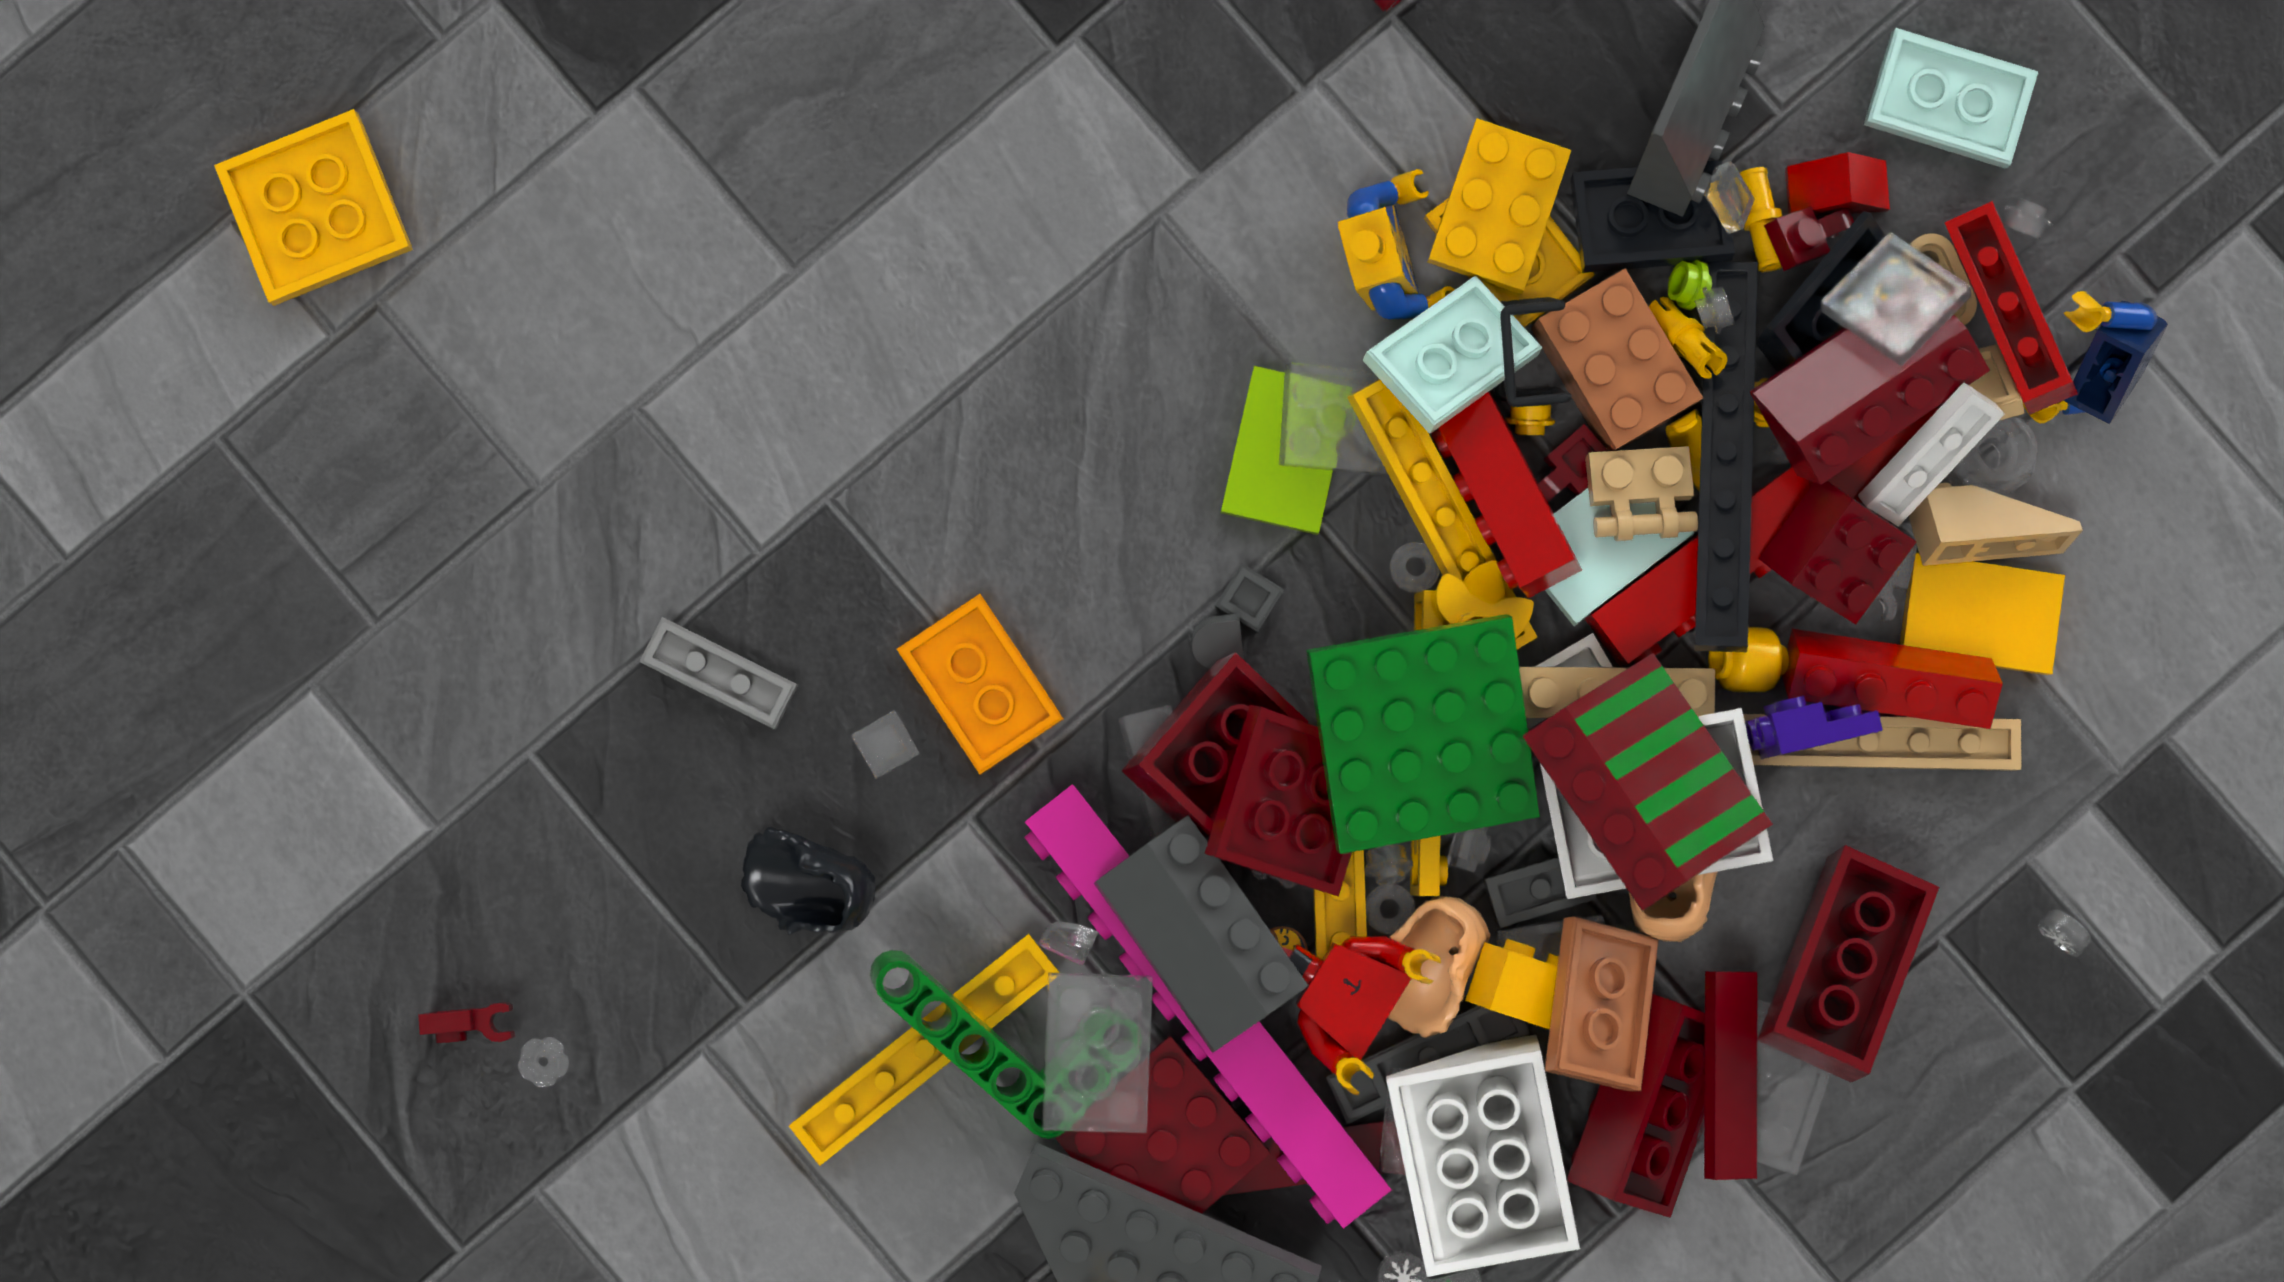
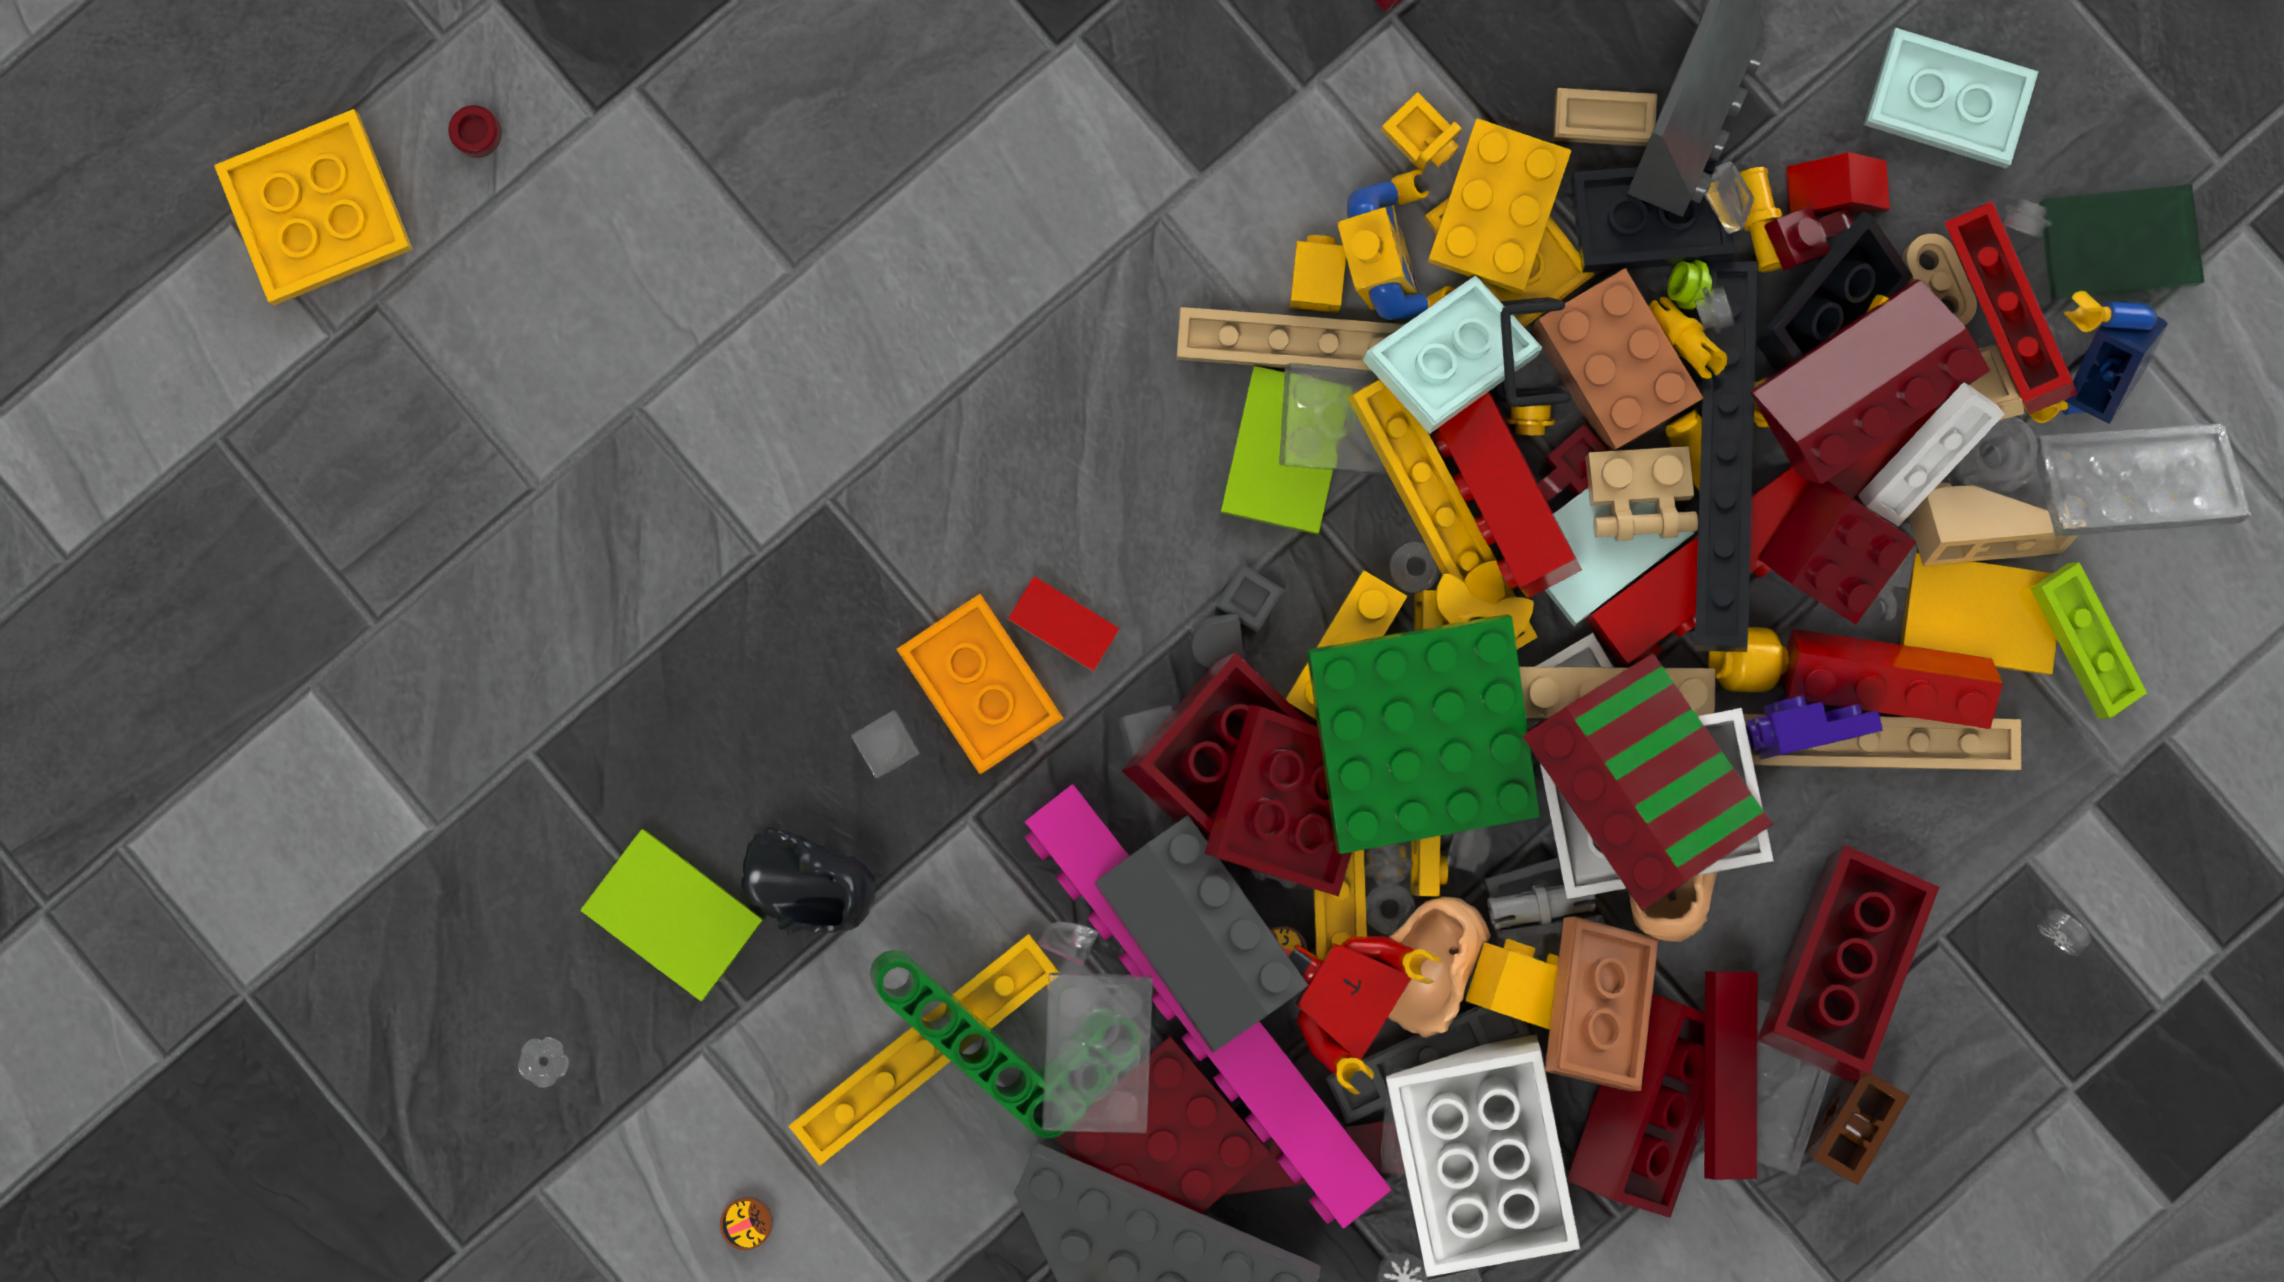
(454, 1024): dark red plate -> none
(474, 131): none -> dark red tile
(672, 915): none -> lime tile
(719, 673): light grey tile -> none
(746, 1223): none -> tile
(1063, 624): none -> red tile
(1276, 339): none -> tan plate
(1317, 275): none -> yellow brick
(1362, 616): none -> yellow brick
(1422, 133): none -> yellow bracket
(1535, 905): none -> light grey pin
(1604, 117): none -> tan tile
(1855, 1126): none -> reddish brown brick
(1896, 298): clear plate -> none
(2088, 640): none -> lime plate
(2122, 242): none -> clear green tile
(2140, 480): none -> clear plate

